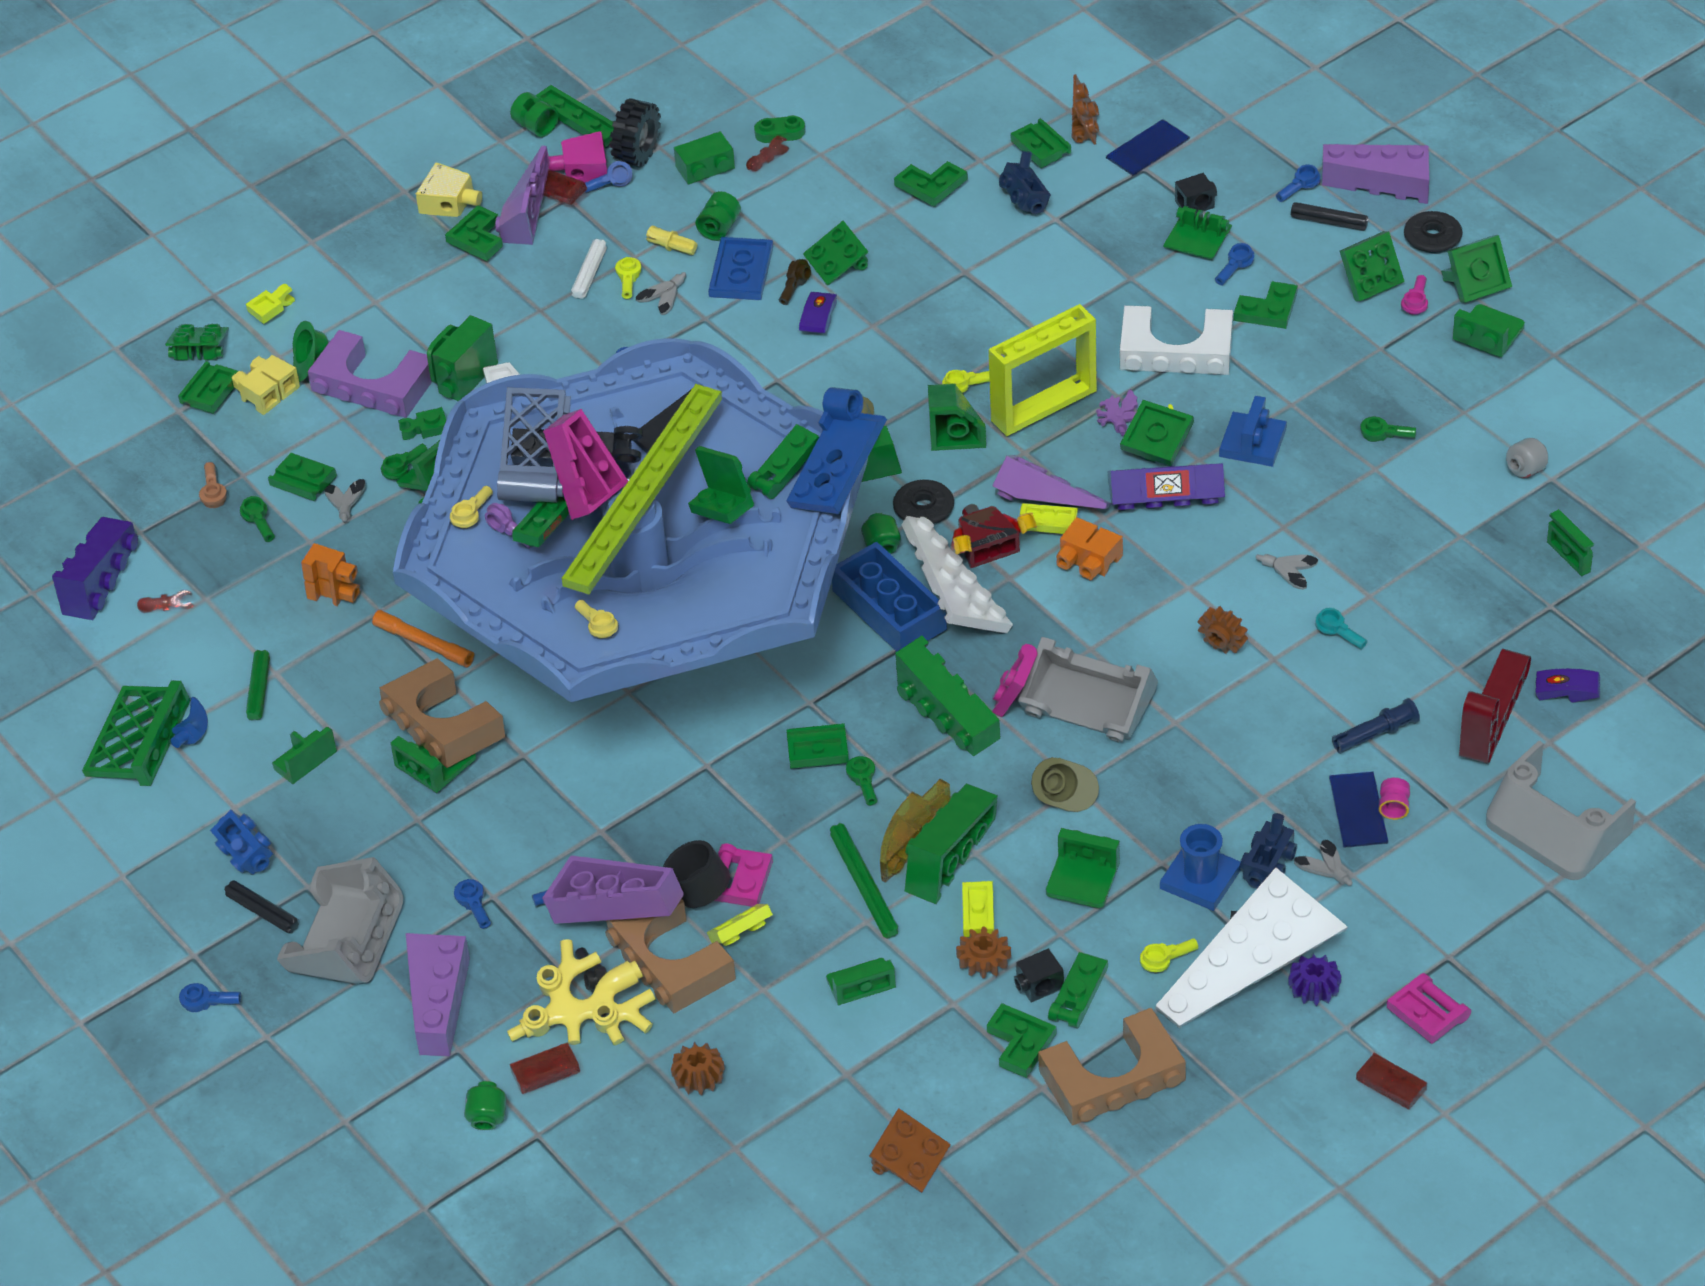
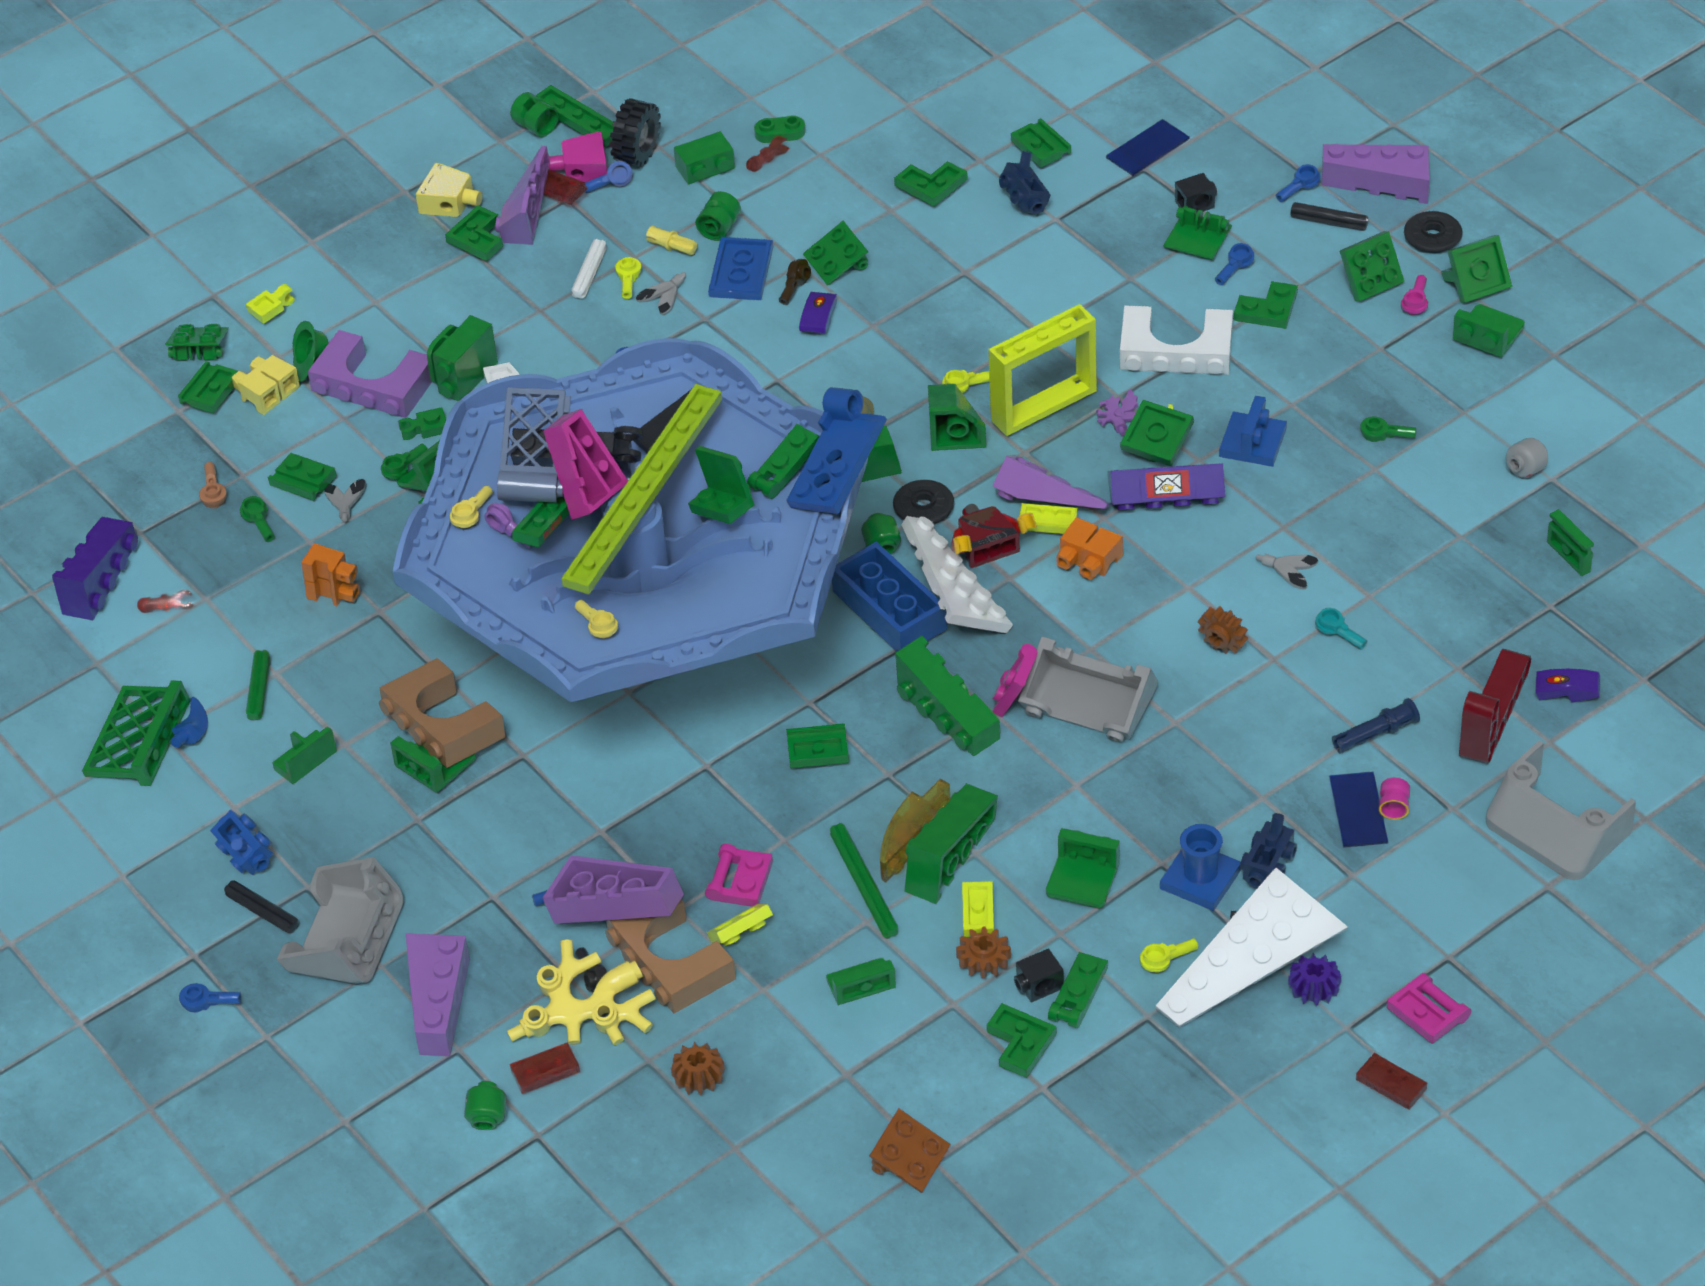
(397, 627): orange piece -> none
(469, 895): blue plate -> none
(699, 873): black piece -> none
(860, 771): green plate -> none
(1064, 784): olive piece -> none
(1083, 113): dark orange hinge -> none
(1089, 1095): medium nougat arch -> none
(1328, 867): light grey piece -> none

